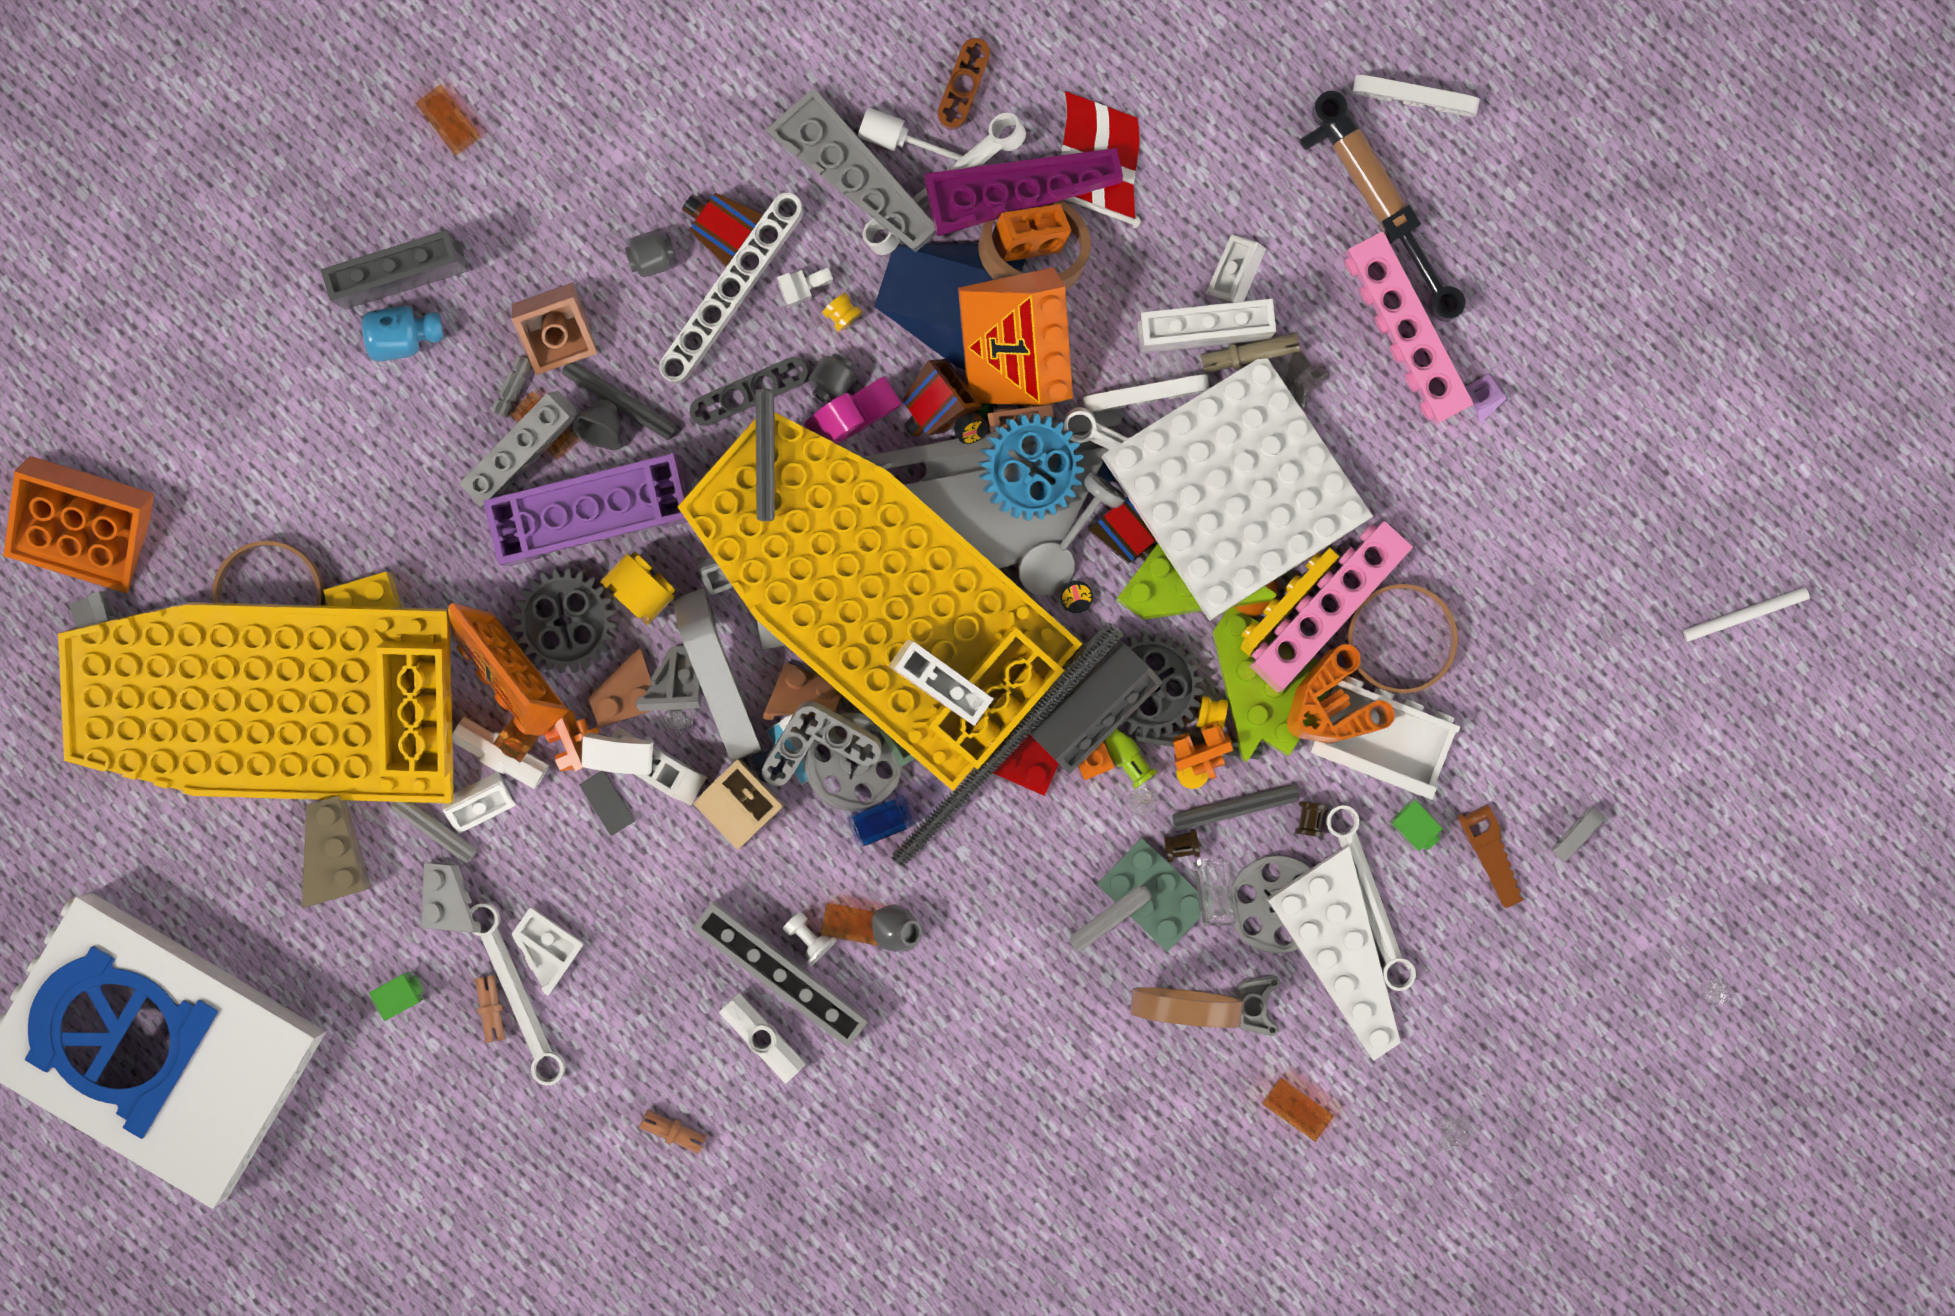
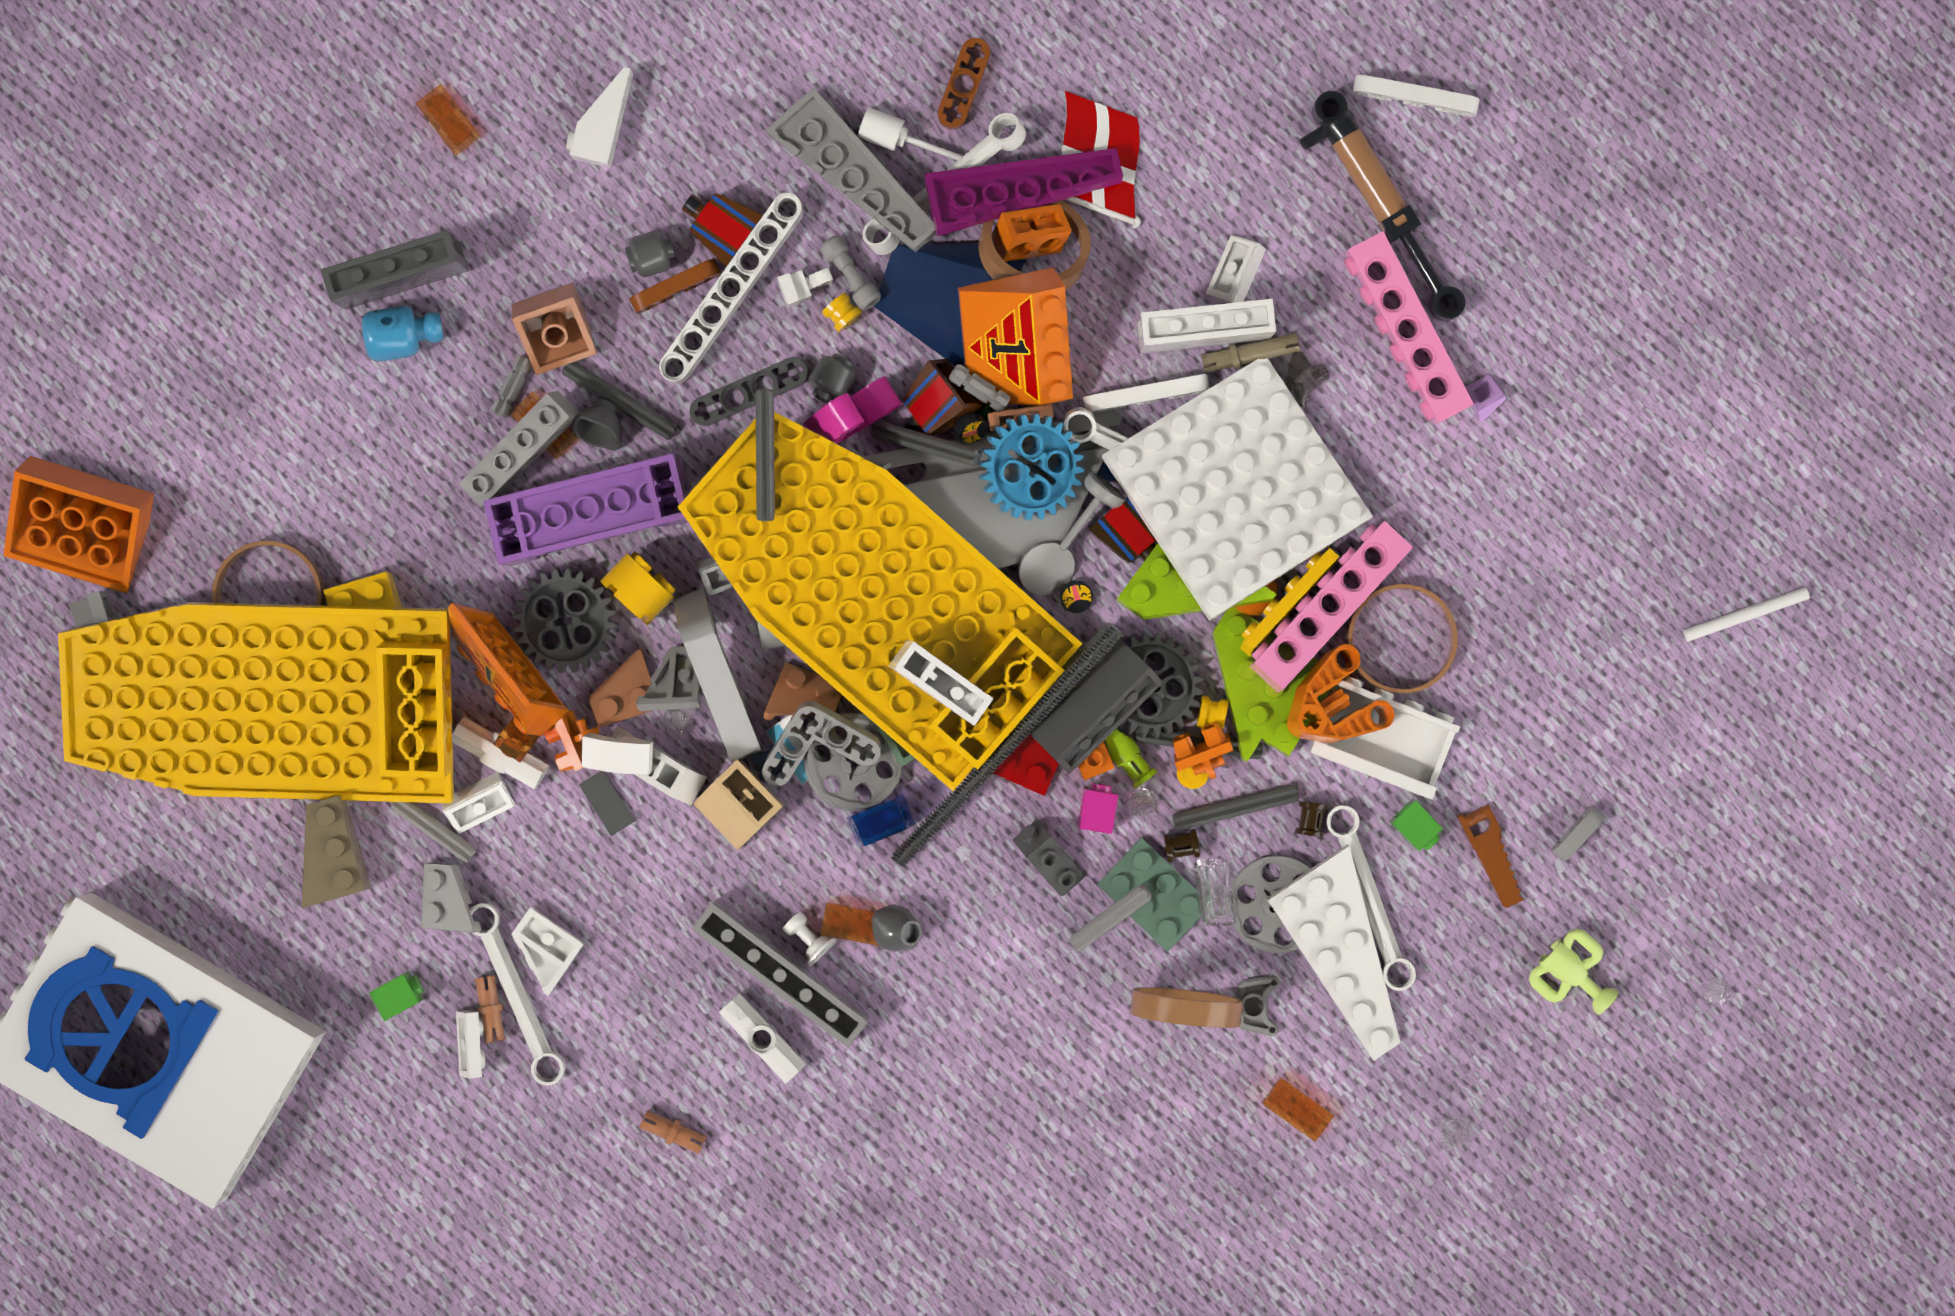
(470, 1054): none -> white plate
(599, 127): none -> white slope
(684, 280): none -> dark orange beam
(865, 294): none -> light grey piece
(926, 443): none -> dark grey axle
(979, 388): none -> light grey axle
(1048, 858): none -> dark grey bracket
(1098, 808): none -> dark pink brick
(1572, 971): none -> yellowish green piece

